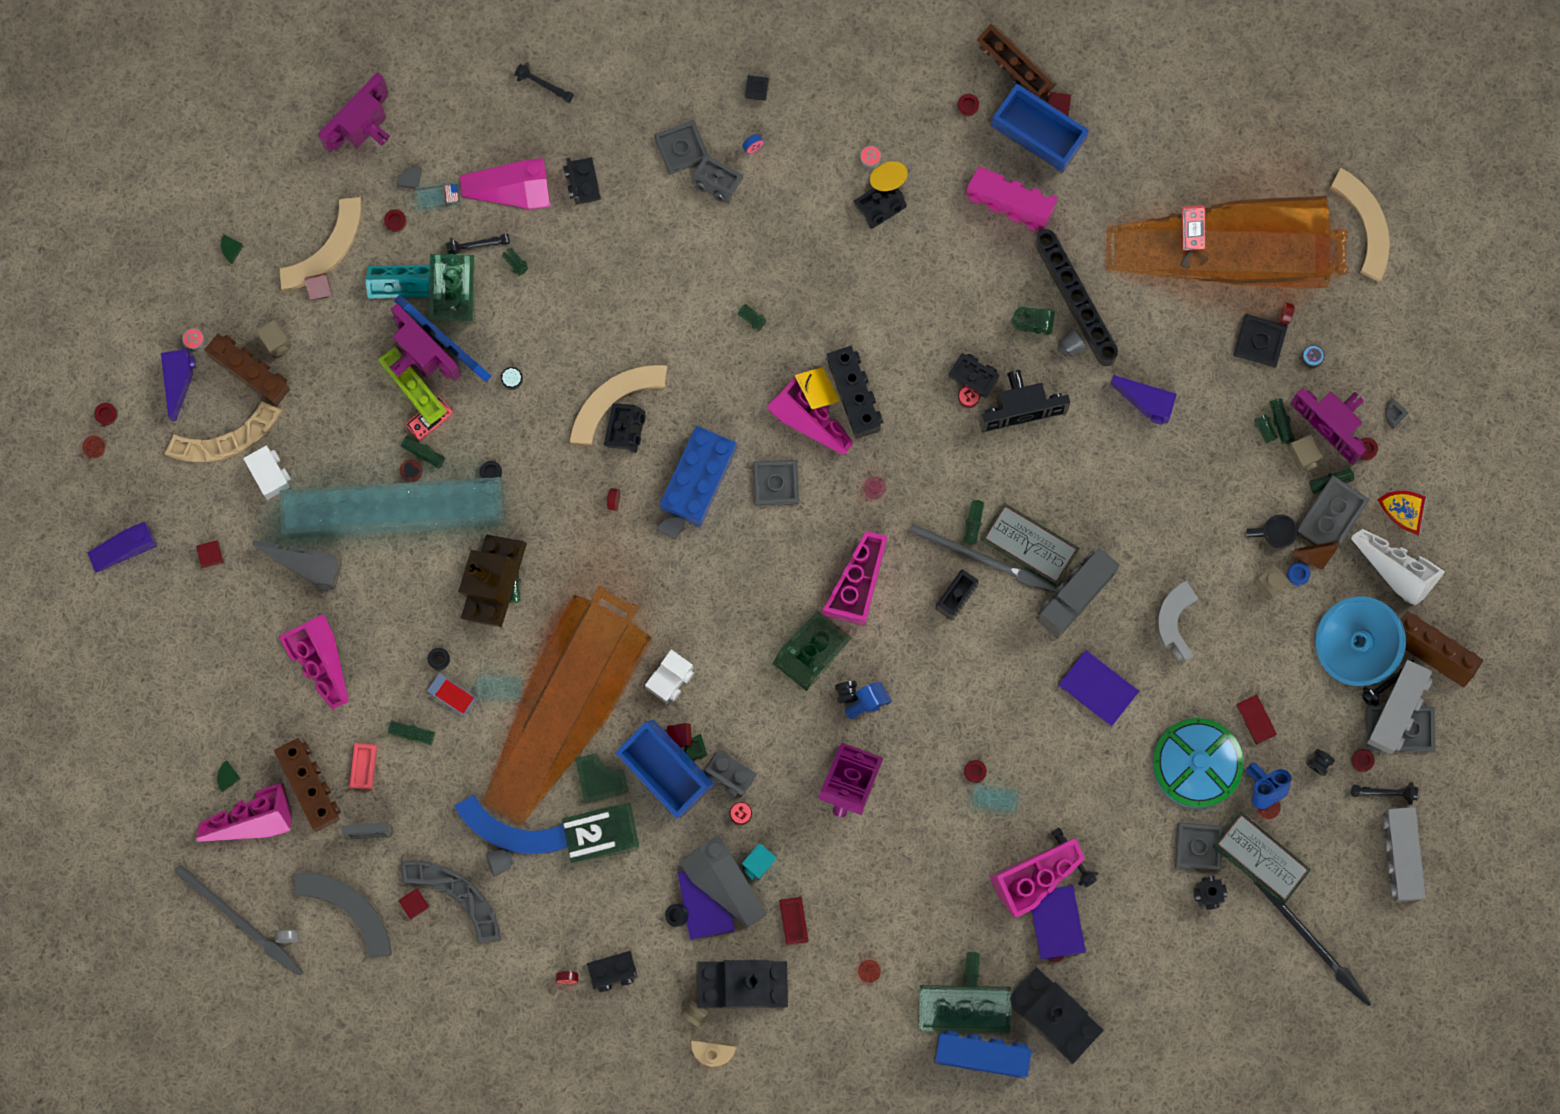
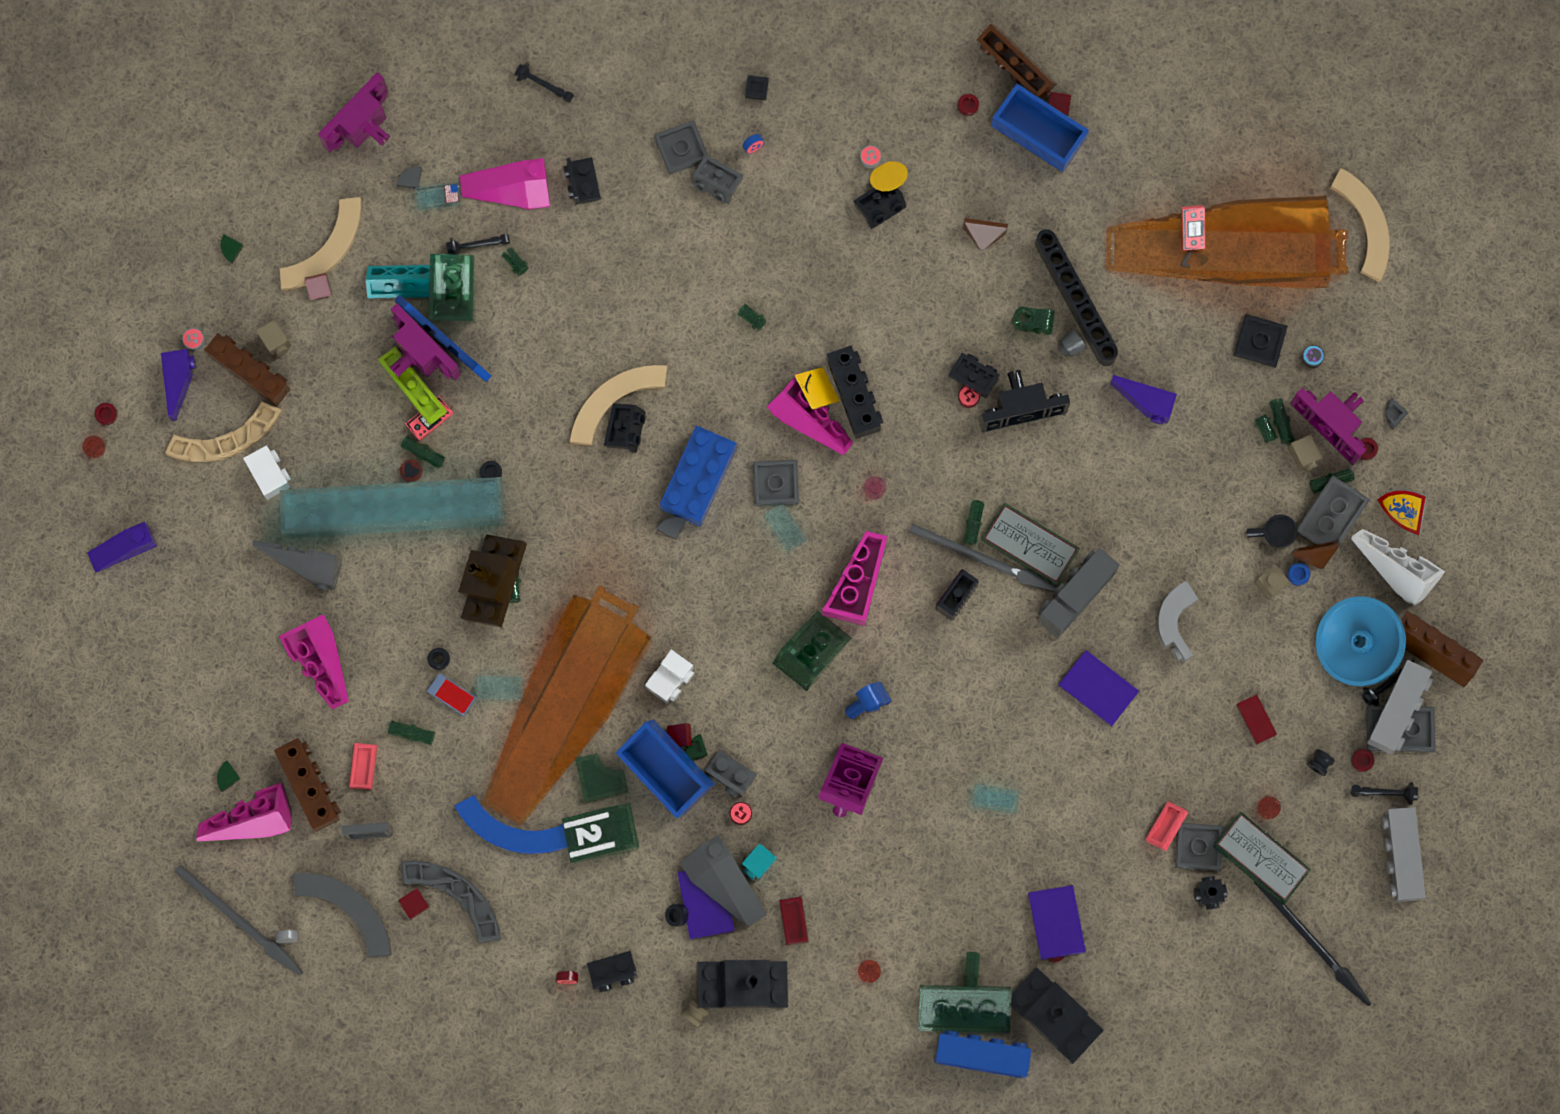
(209, 554): dark red tile -> none
(395, 220): dark red tile -> none
(499, 861): dark grey hat -> none
(511, 378): light aqua tile -> none
(613, 499): dark red tile -> none
(712, 1054): tan plate -> none
(785, 528): none -> clear light blue tile
(846, 692): black wheel -> none
(975, 771): dark red tile -> none
(984, 232): none -> slope
(1011, 199): dark pink wedge -> none
(1030, 880): dark pink wedge -> none
(1087, 877): black piece -> none
(1166, 826): none -> coral tile
(1198, 763): dish -> none
(1268, 785): blue beam -> none
(1286, 313): dark red tile -> none

